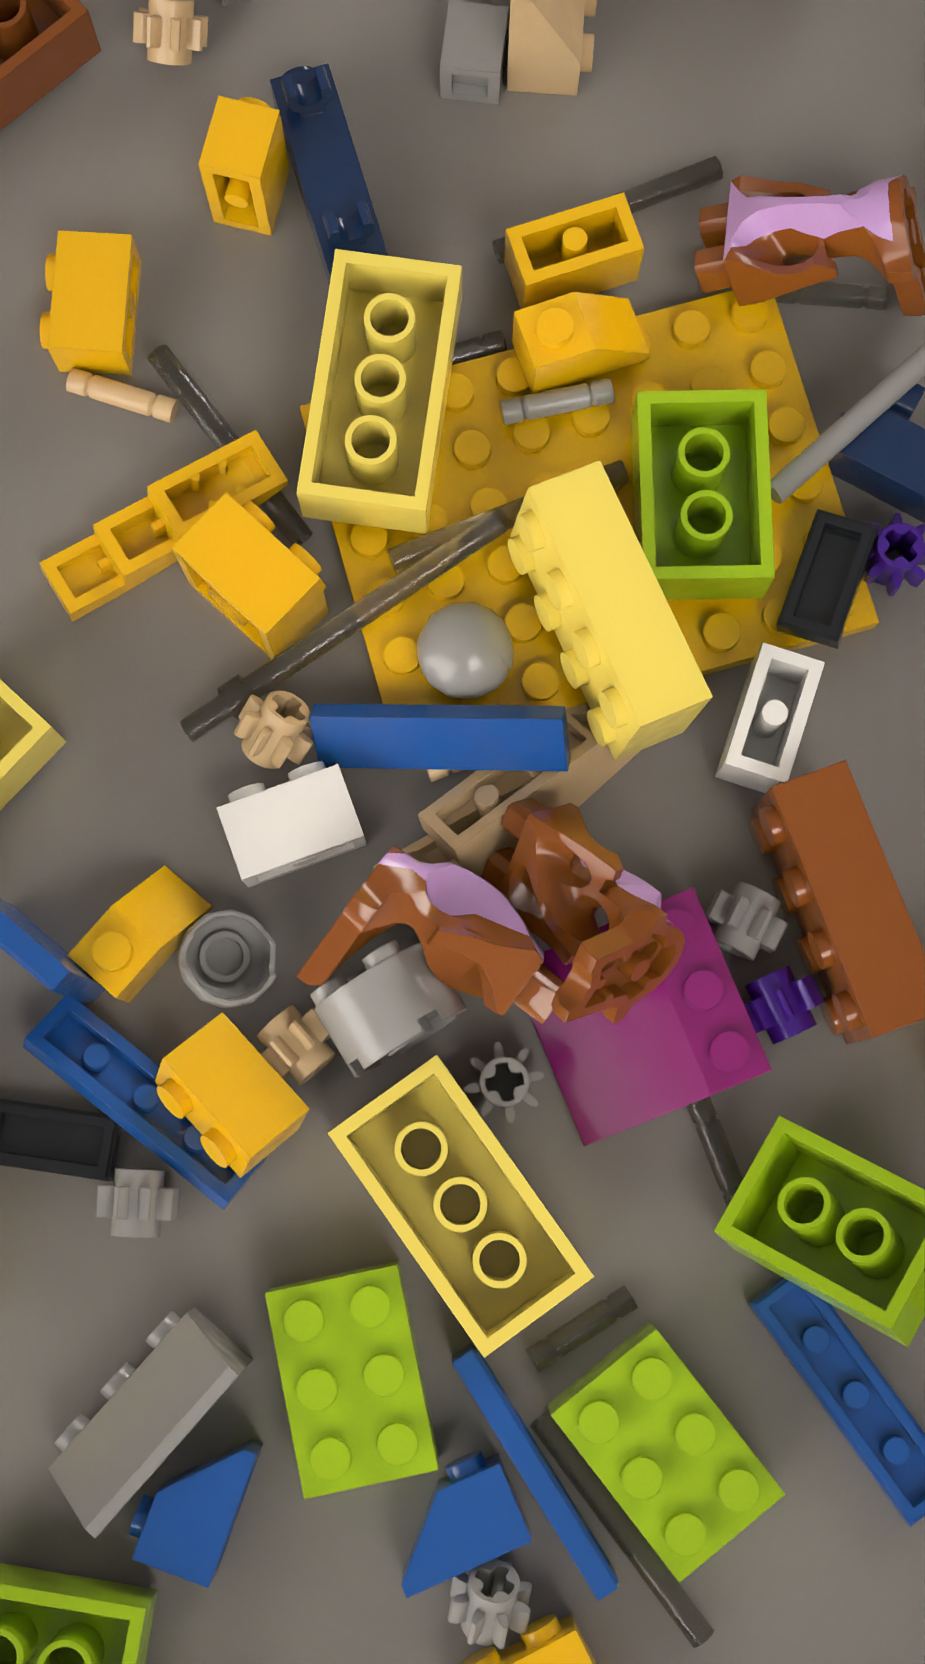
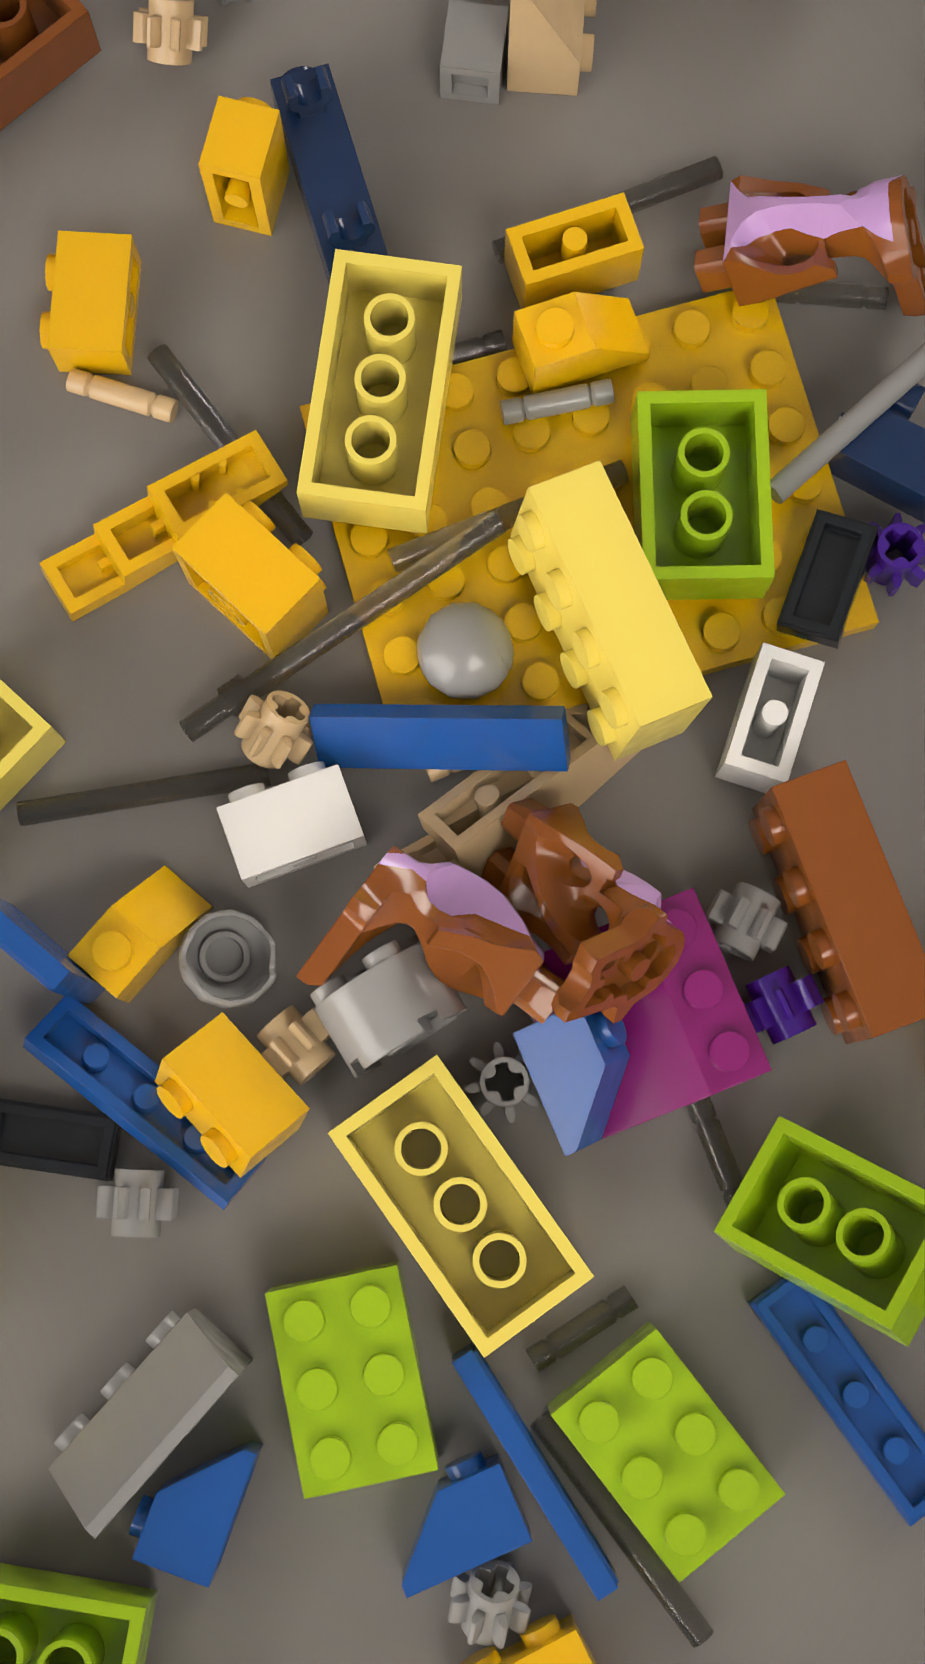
(140, 794): none -> clear smoke bar
(576, 1073): none -> slope

